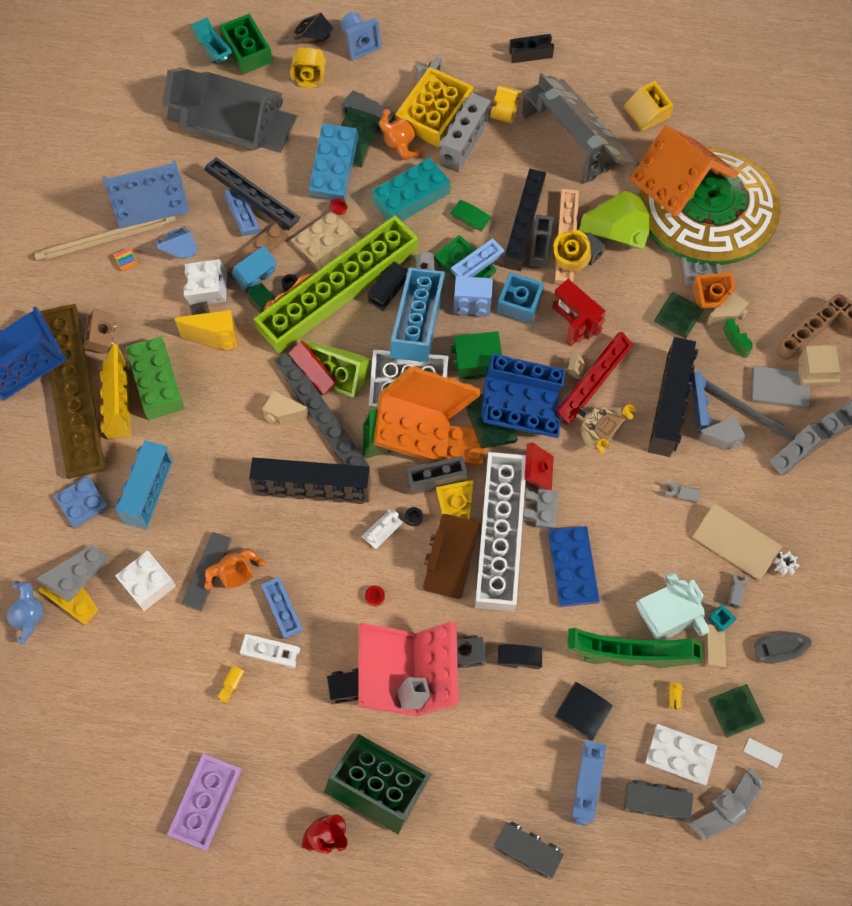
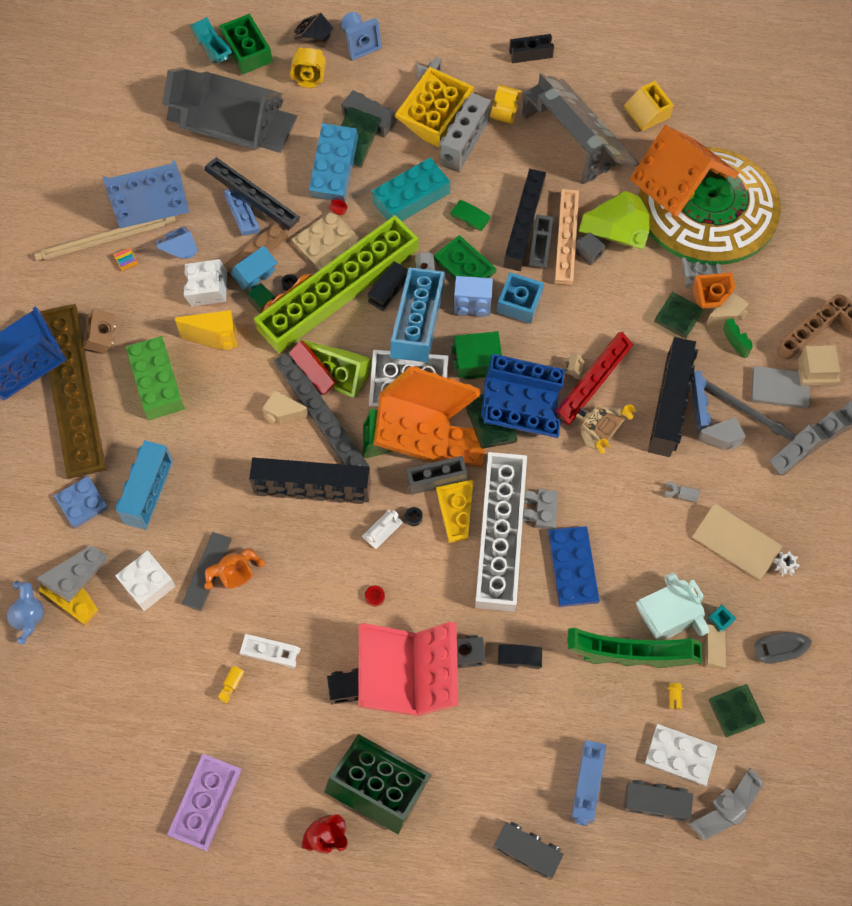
(115, 396): yellow slope -> none
(199, 308): clear smoke plate -> none
(282, 608): medium blue plate -> none
(398, 135): orange piece -> none
(413, 693): light grey brick -> none
(450, 556): reddish brown bracket -> none
(478, 259): light blue plate -> none
(539, 466): red plate -> none
(571, 241): yellow brick -> none
(580, 311): red brick -> none
(583, 711): black slope -> none
(736, 591): light grey bar -> none
(763, 752): white sticker -> none

